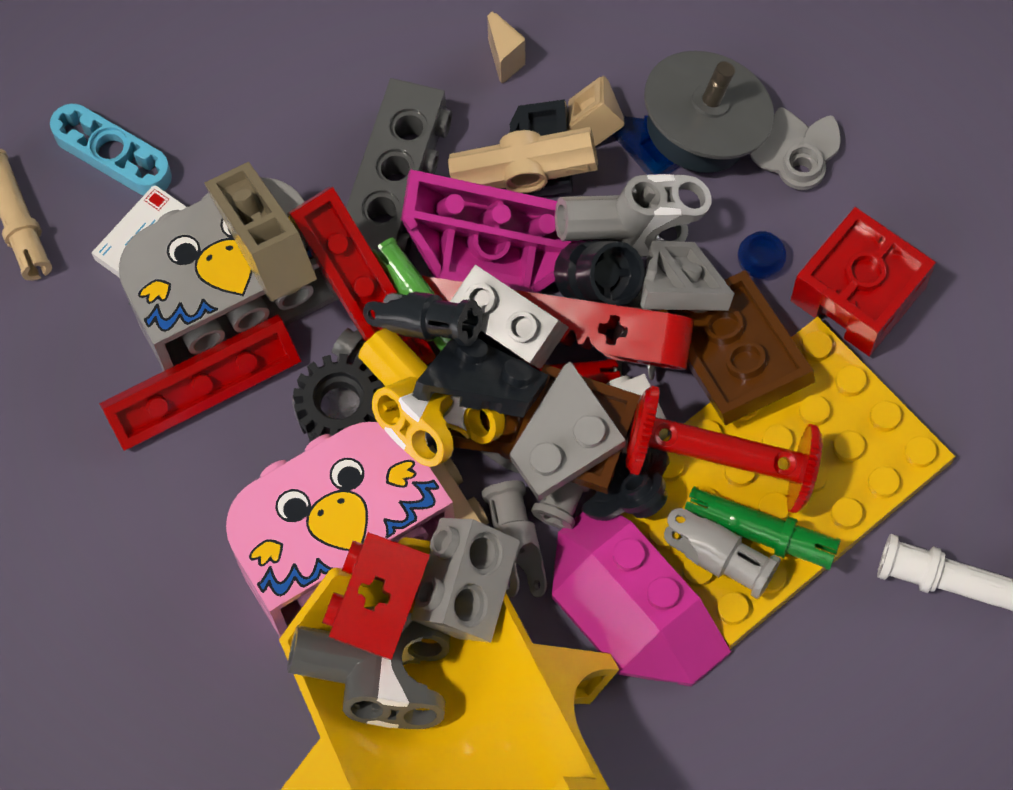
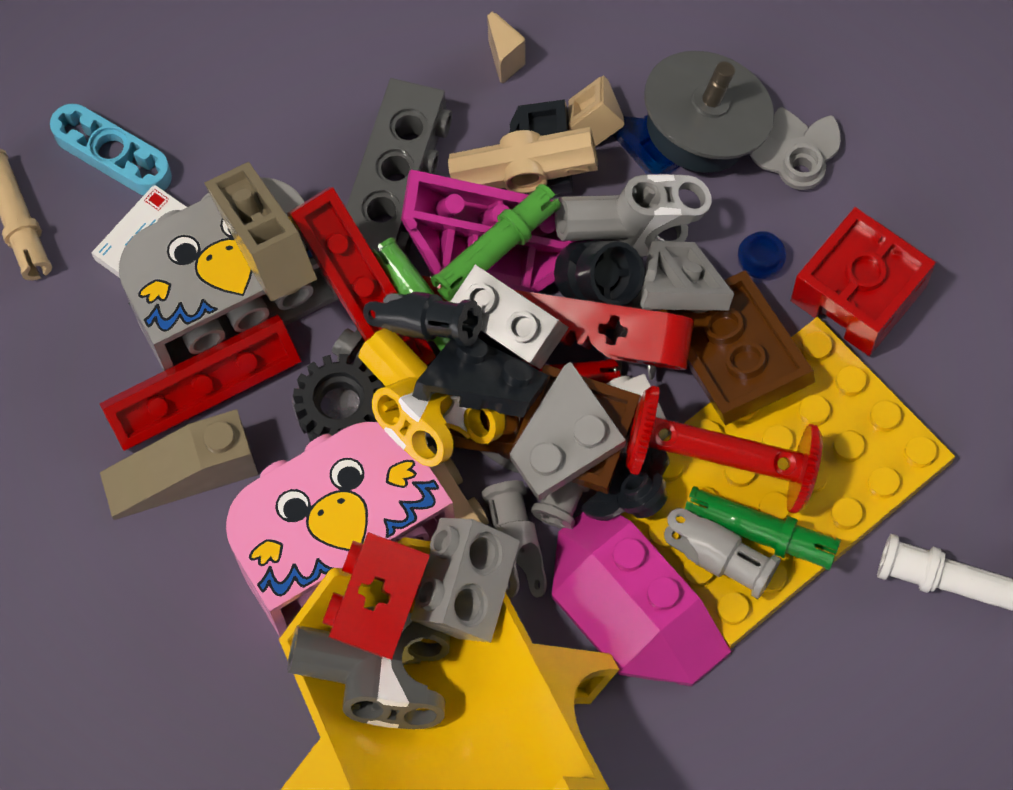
(180, 465): none -> dark tan slope
(511, 229): none -> bright green pin

